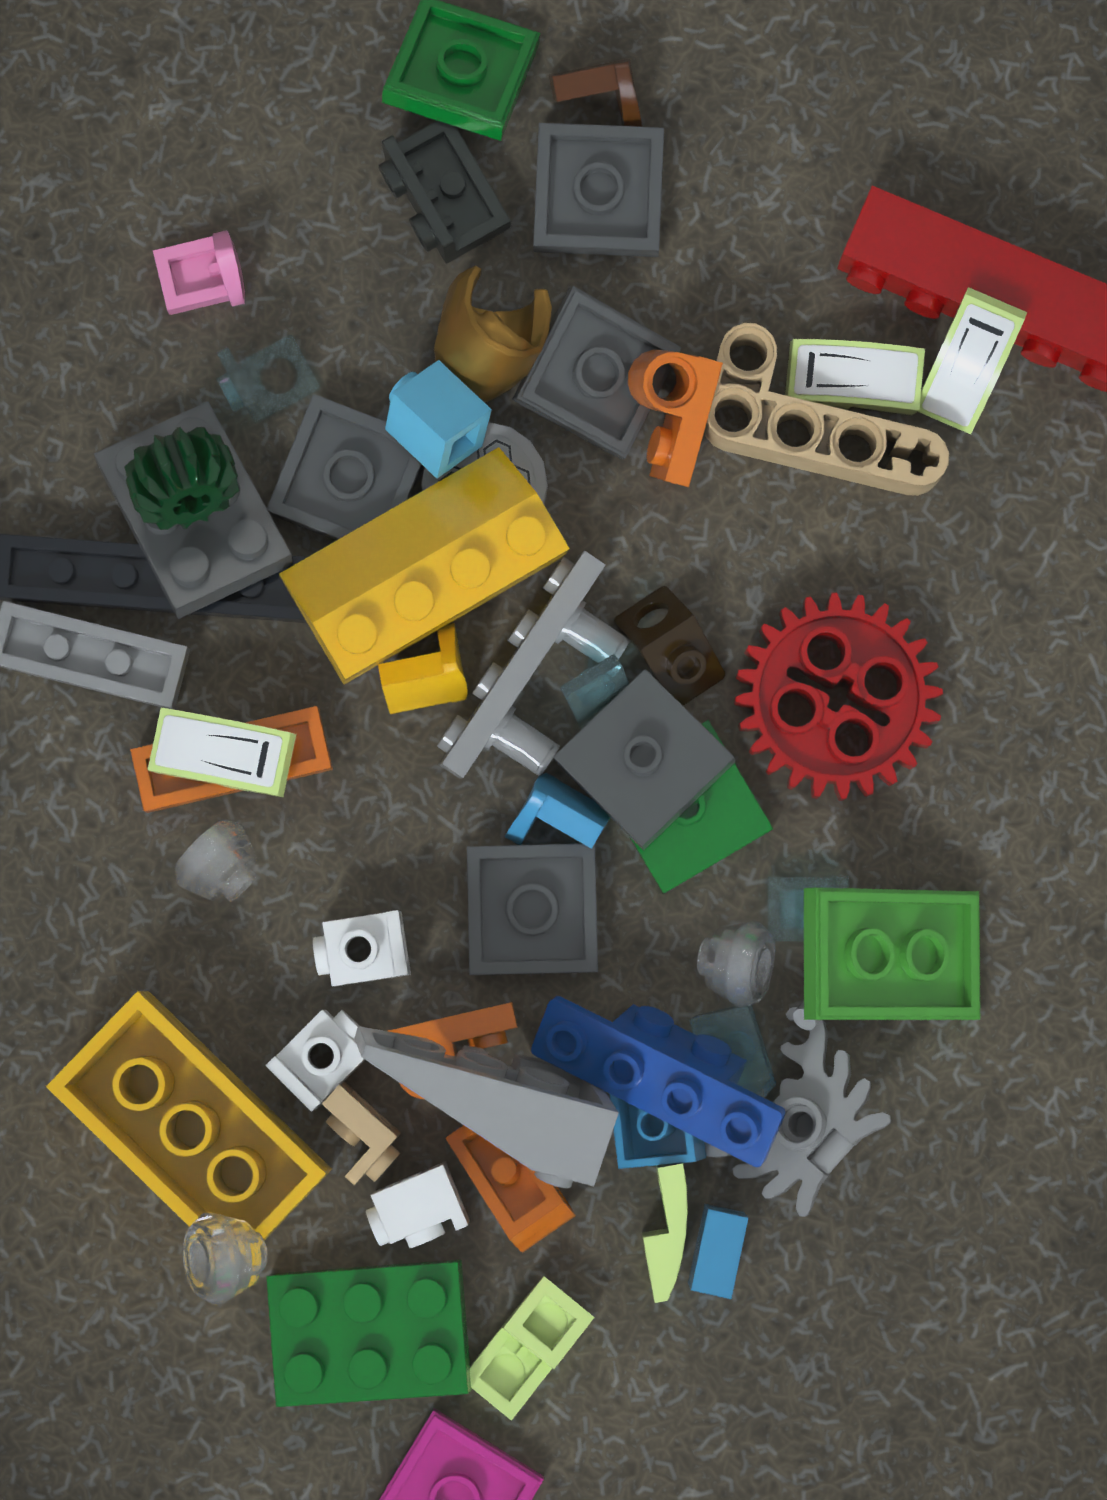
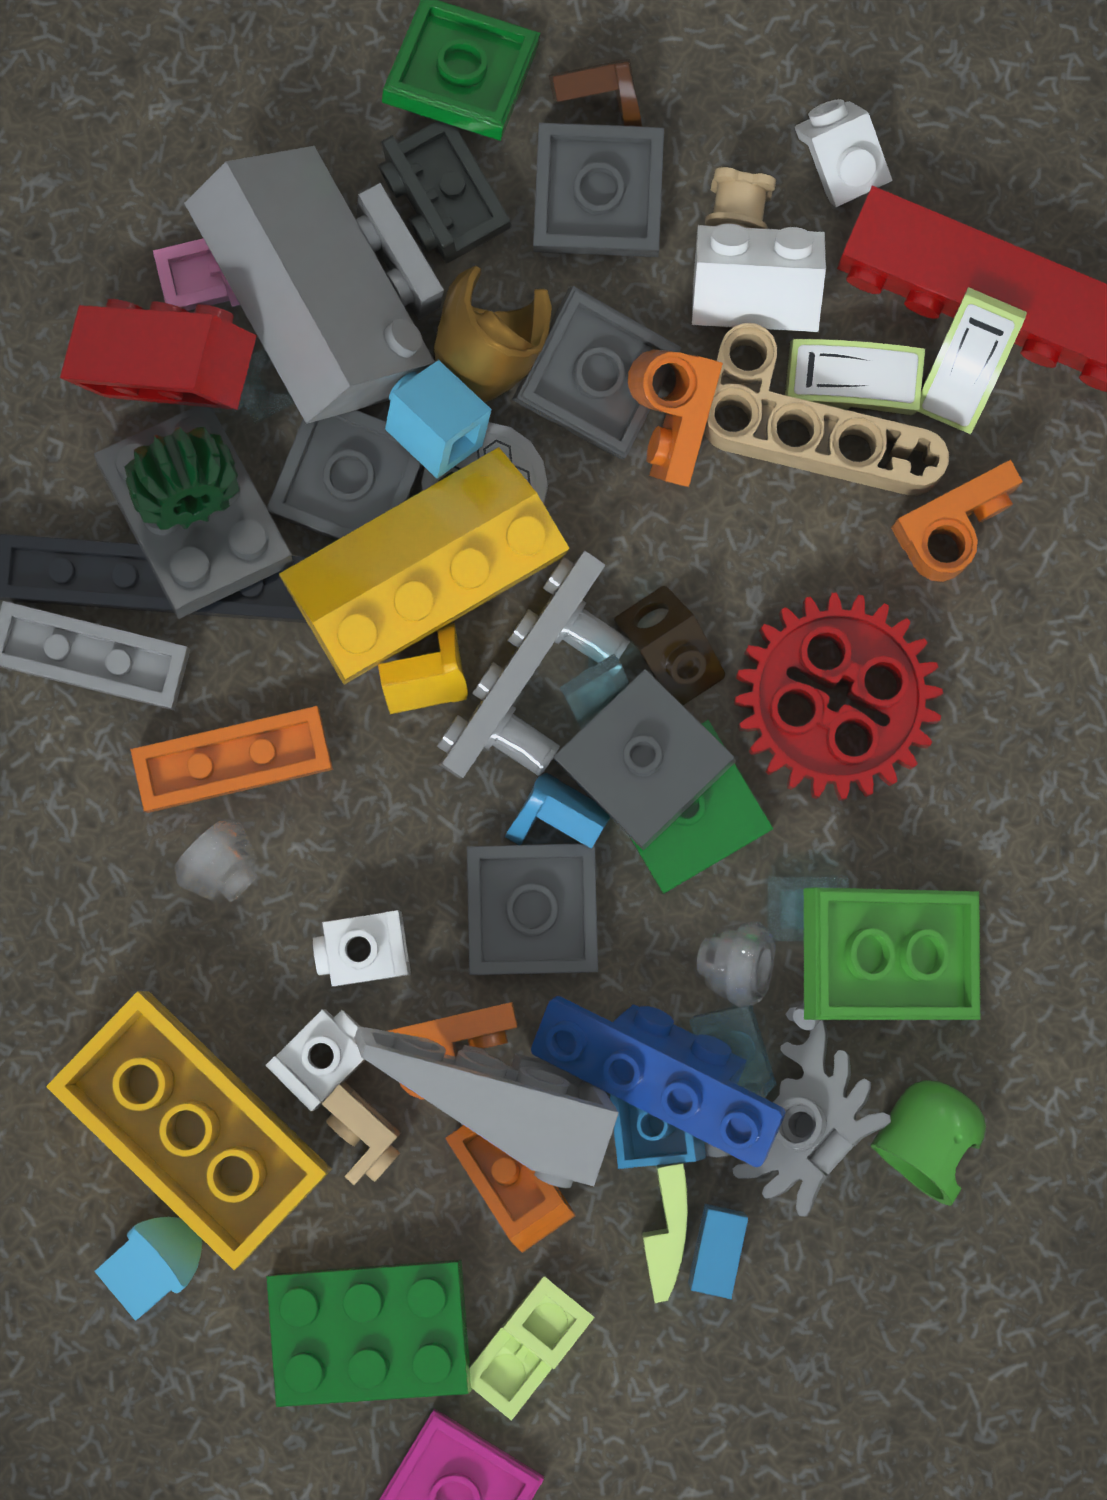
(154, 1261): none -> medium azure tile
(159, 354): none -> red brick
(222, 752): white slope -> none
(222, 1257): clear cone -> none
(308, 281): none -> light grey brick
(407, 266): none -> light grey plate
(417, 1207): white brick -> none
(740, 198): none -> tan brick
(758, 277): none -> white brick
(844, 150): none -> white bracket
(929, 1136): none -> bright green helmet
(949, 515): none -> orange plate

